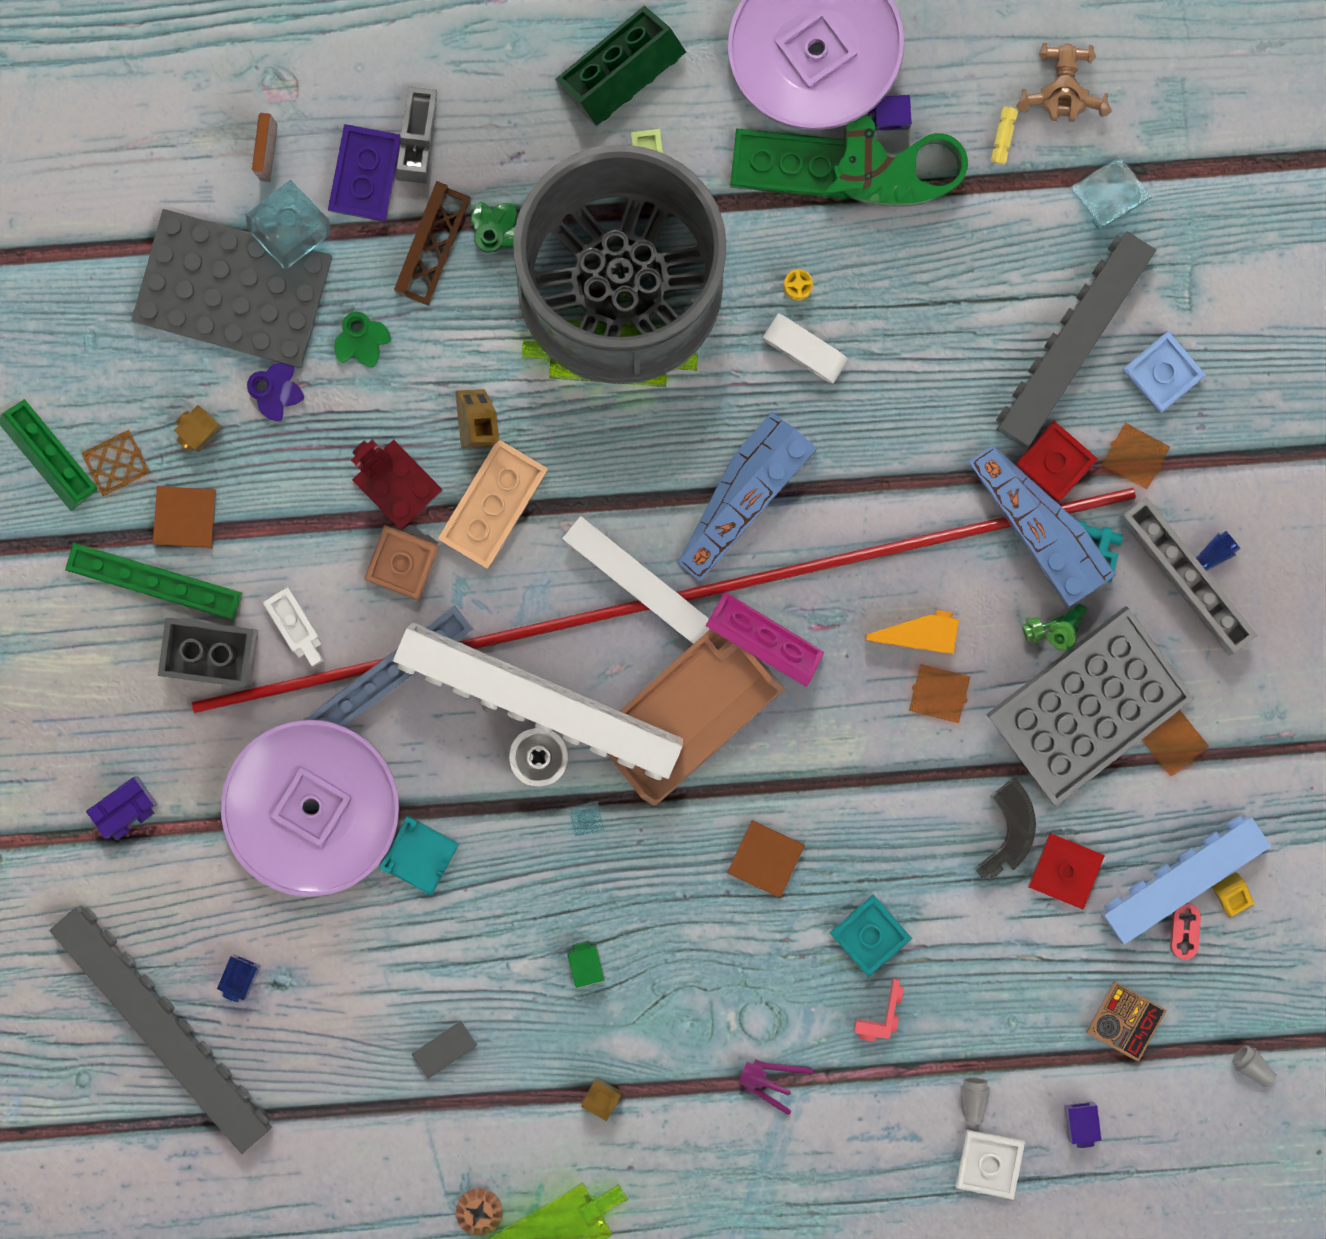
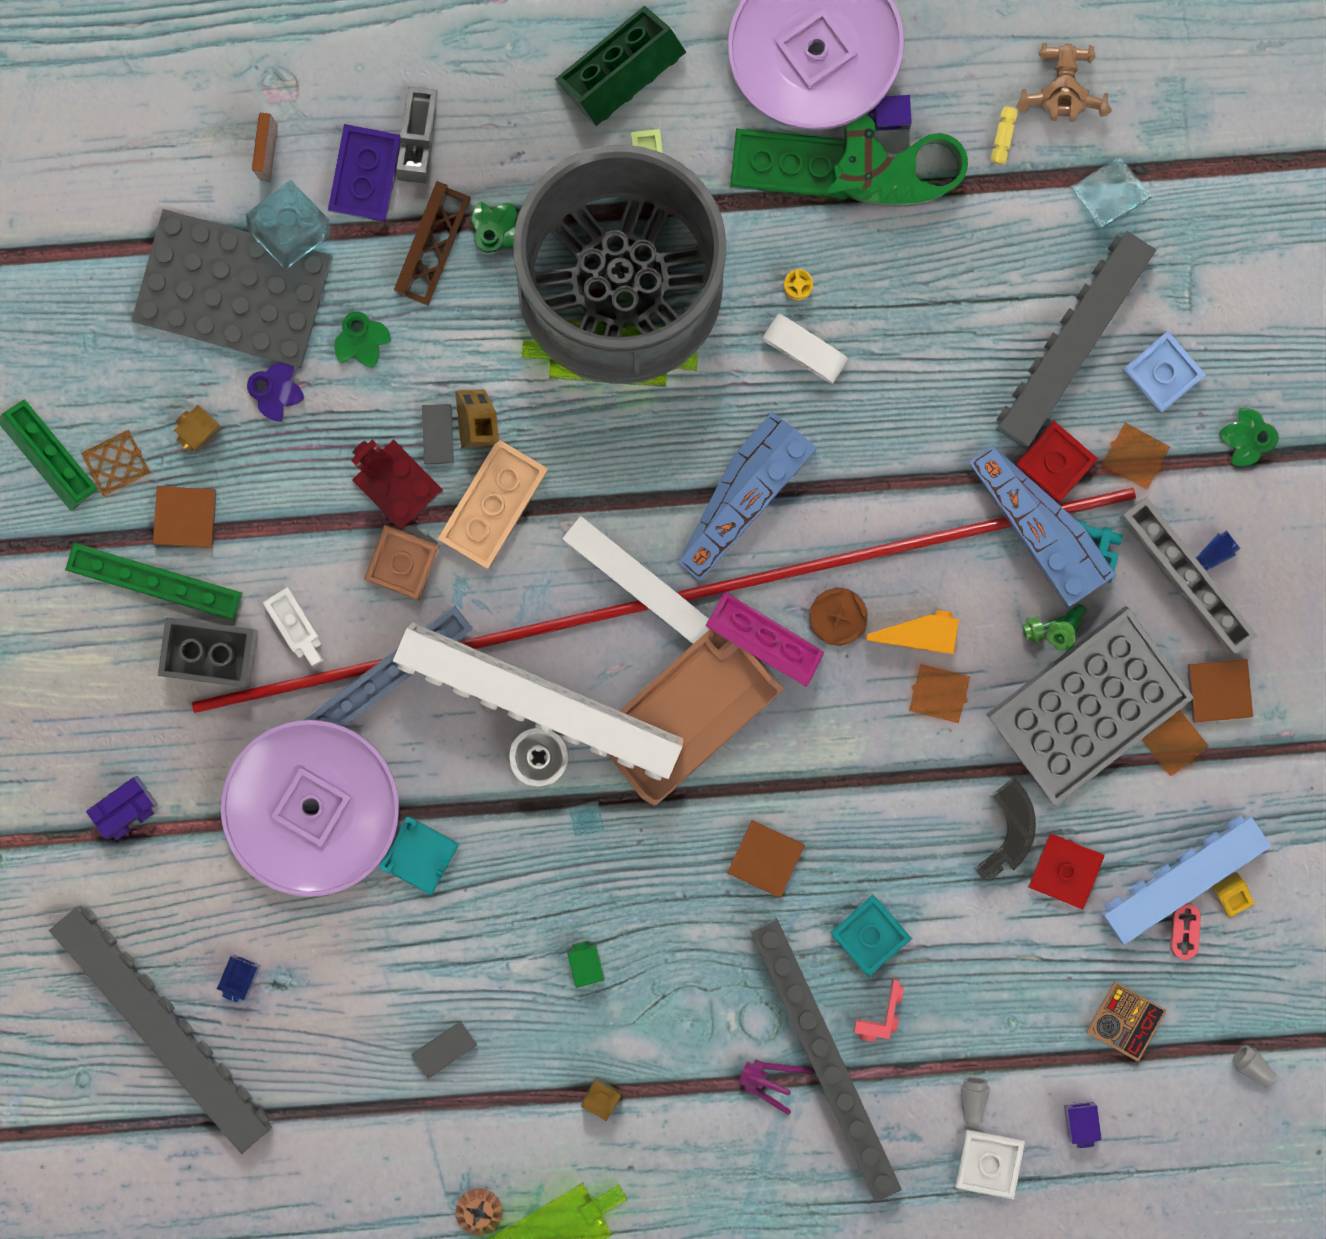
(437, 434): none -> dark grey tile
(826, 1059): none -> dark grey brick
(838, 616): none -> dark orange tile
(1220, 690): none -> dark orange tile
(1244, 437): none -> green plate

